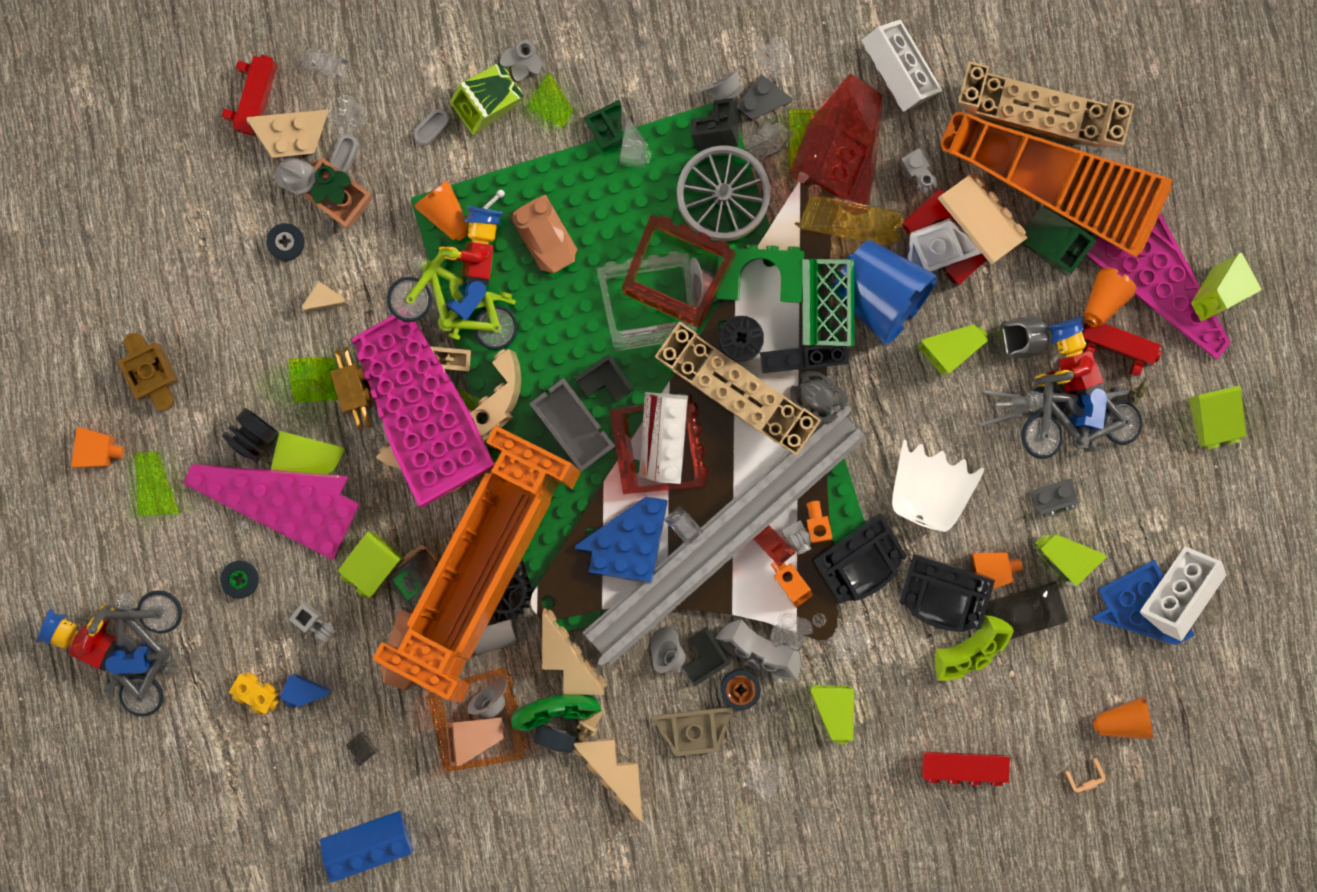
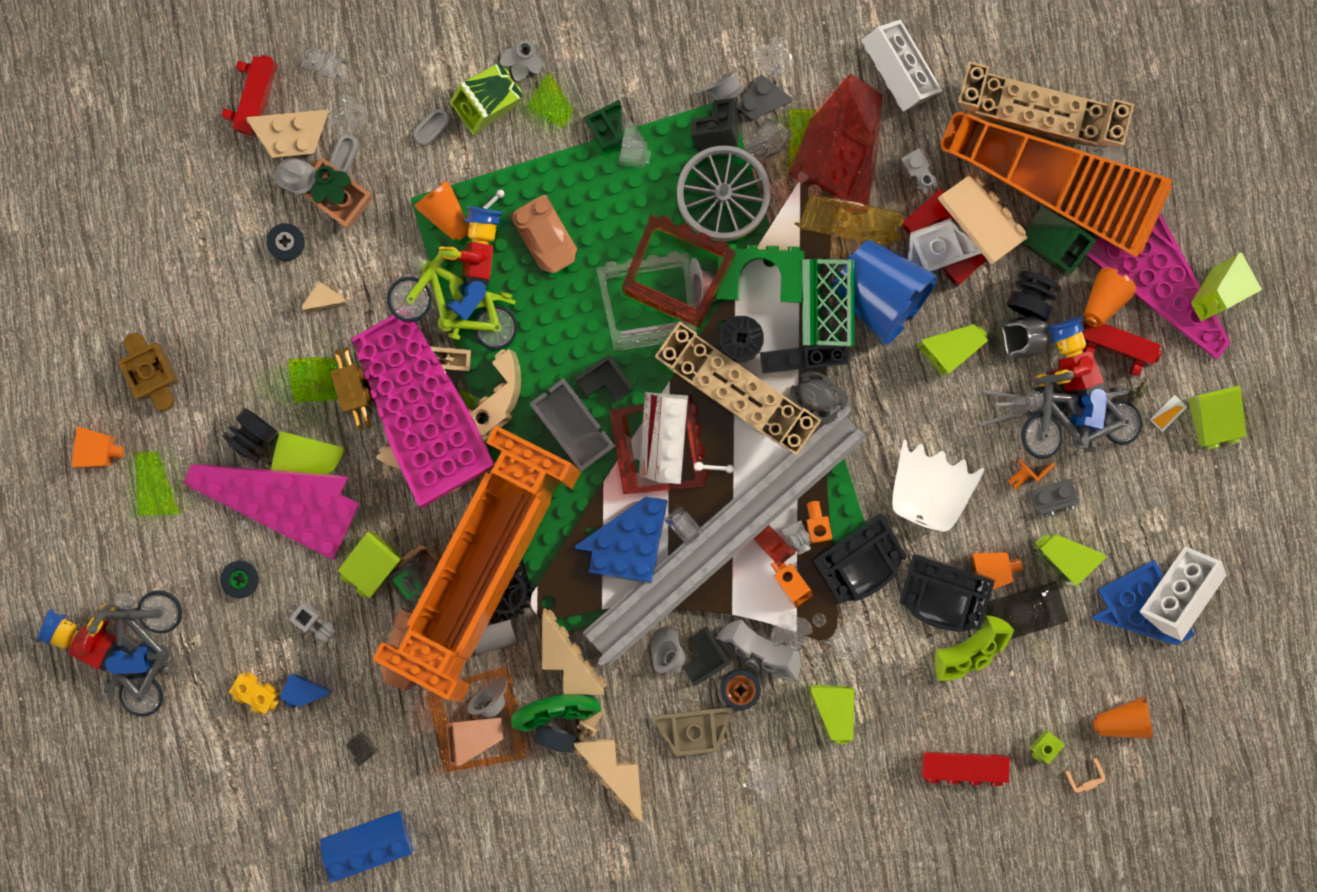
(699, 466): none -> white hinge
(1025, 473): none -> orange bracket
(1035, 291): none -> black wheel
(1046, 747): none -> lime brick
(1168, 413): none -> sticker

